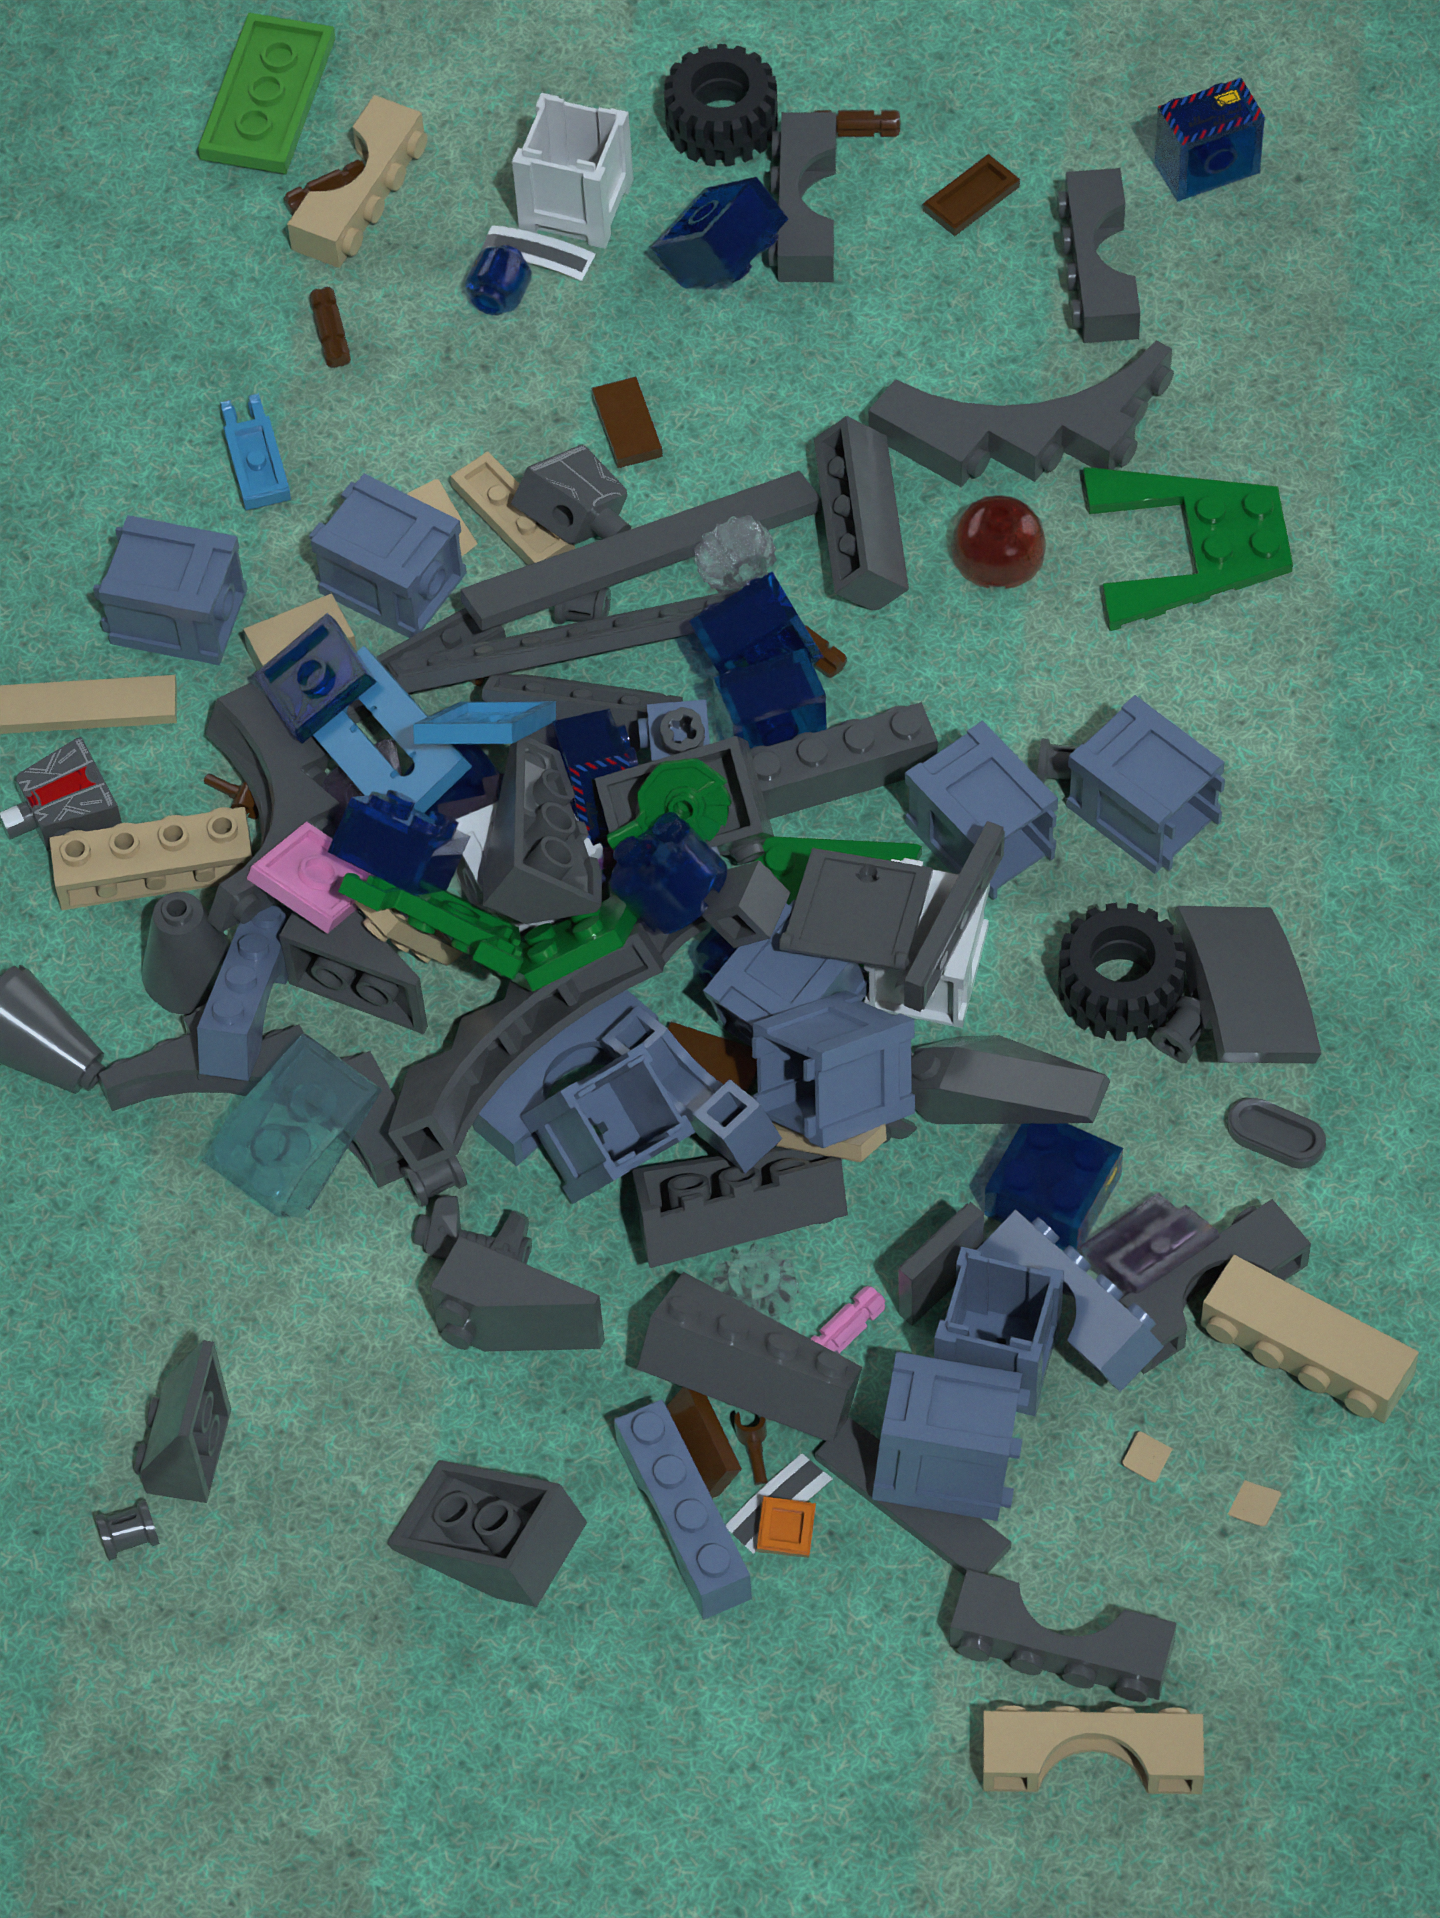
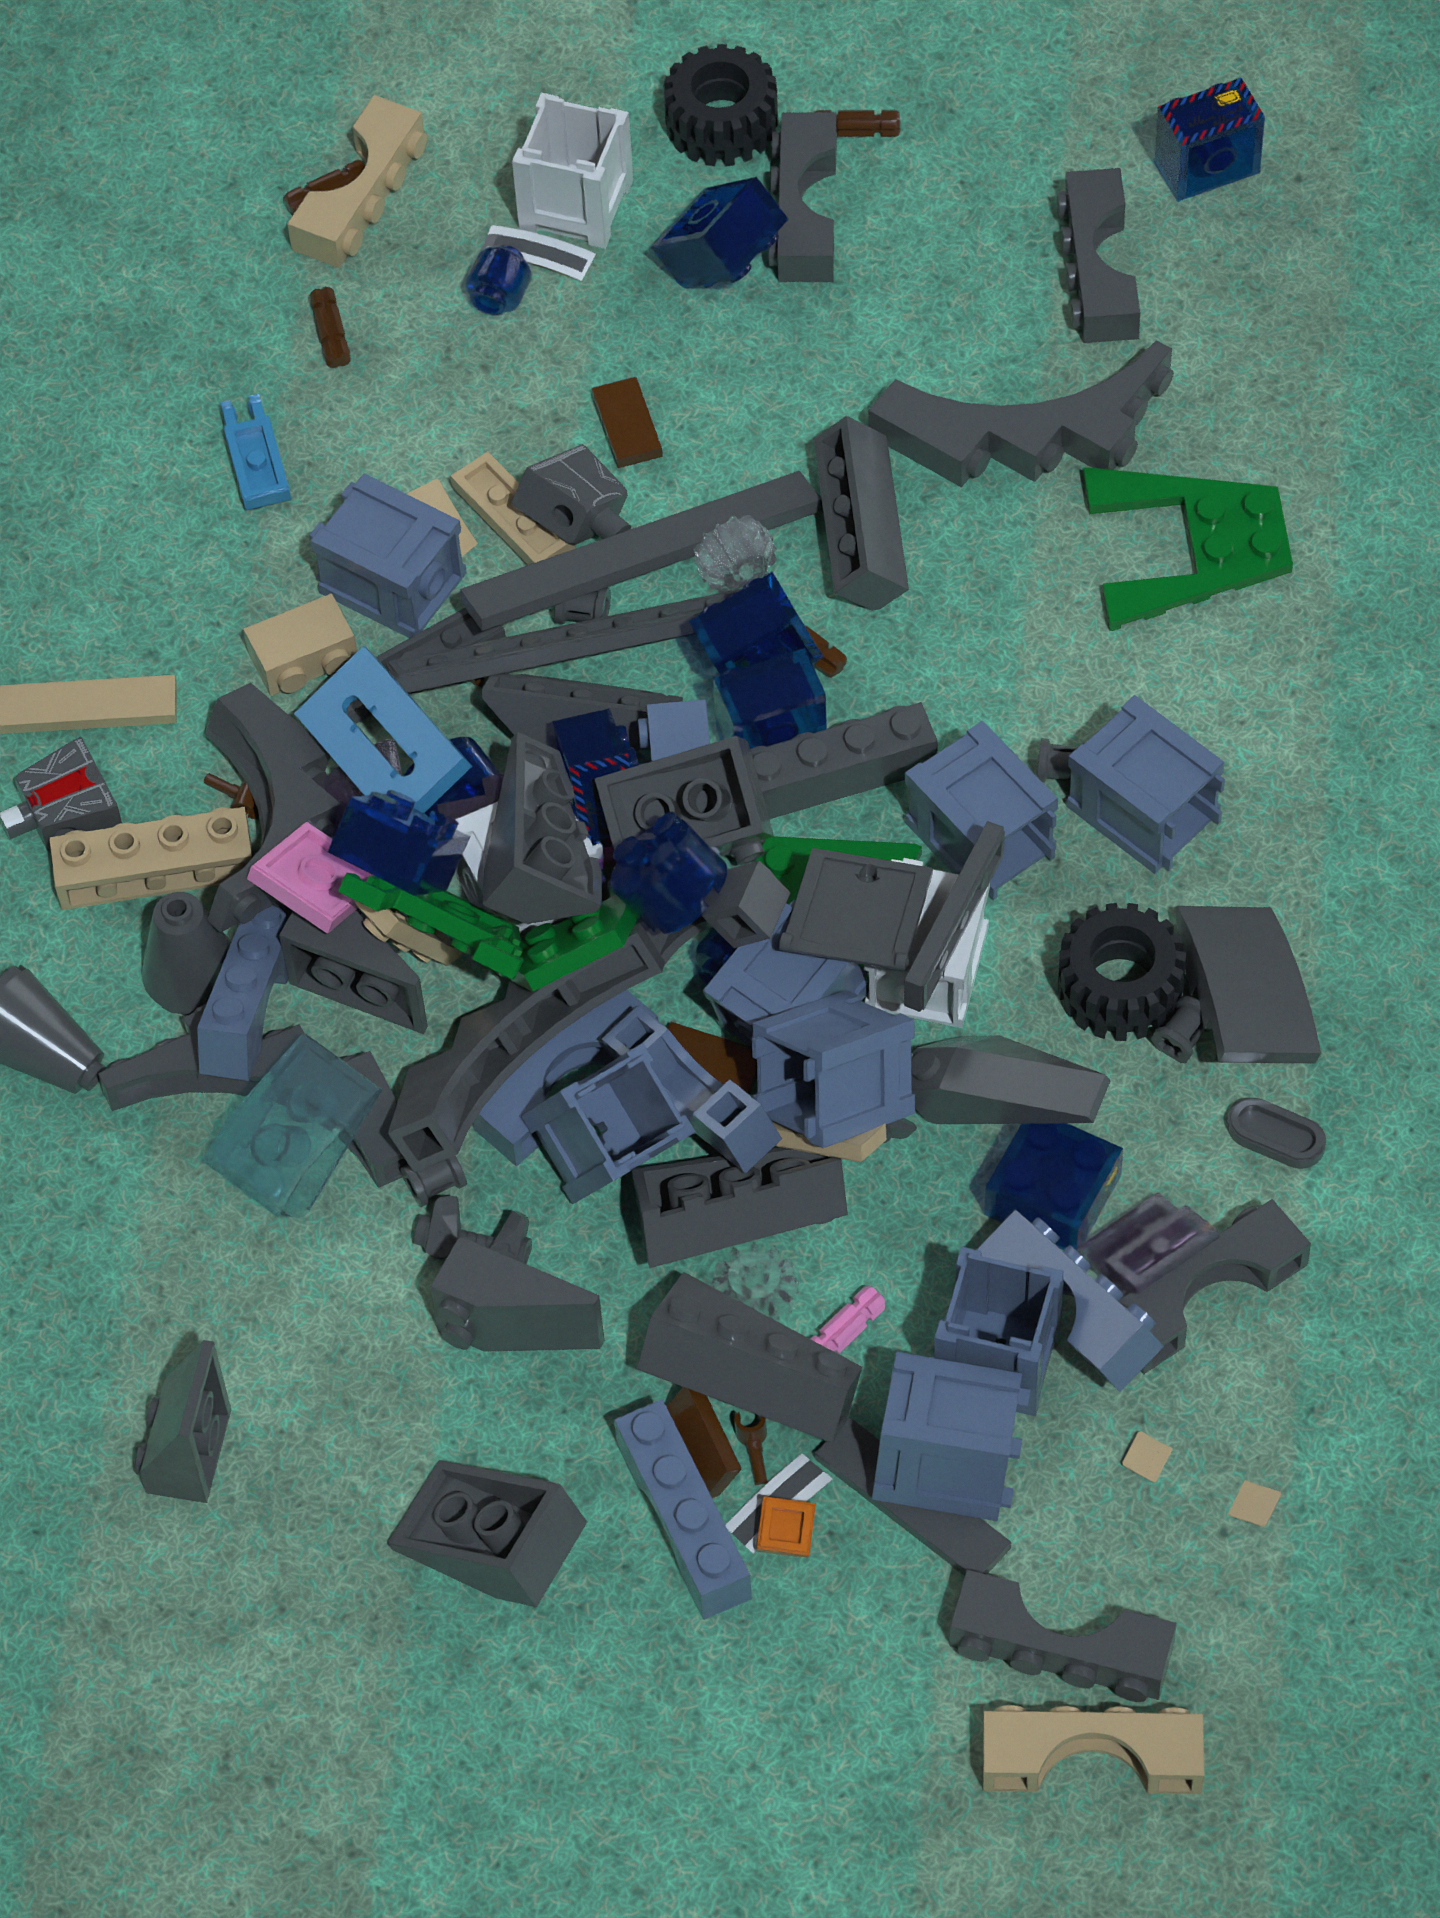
(127, 1529): dark grey bush -> none
(172, 590): sand blue container -> none
(267, 93): bright green plate -> none
(315, 678): clear blue tile -> none
(485, 722): dark azure piece -> none
(676, 719): dark grey bush -> none
(684, 788): green piece -> none
(932, 1268): dark grey tile -> none
(971, 195): reddish brown tile -> none
(998, 542): clear red cylinder -> none
(1308, 1339): tan brick -> none

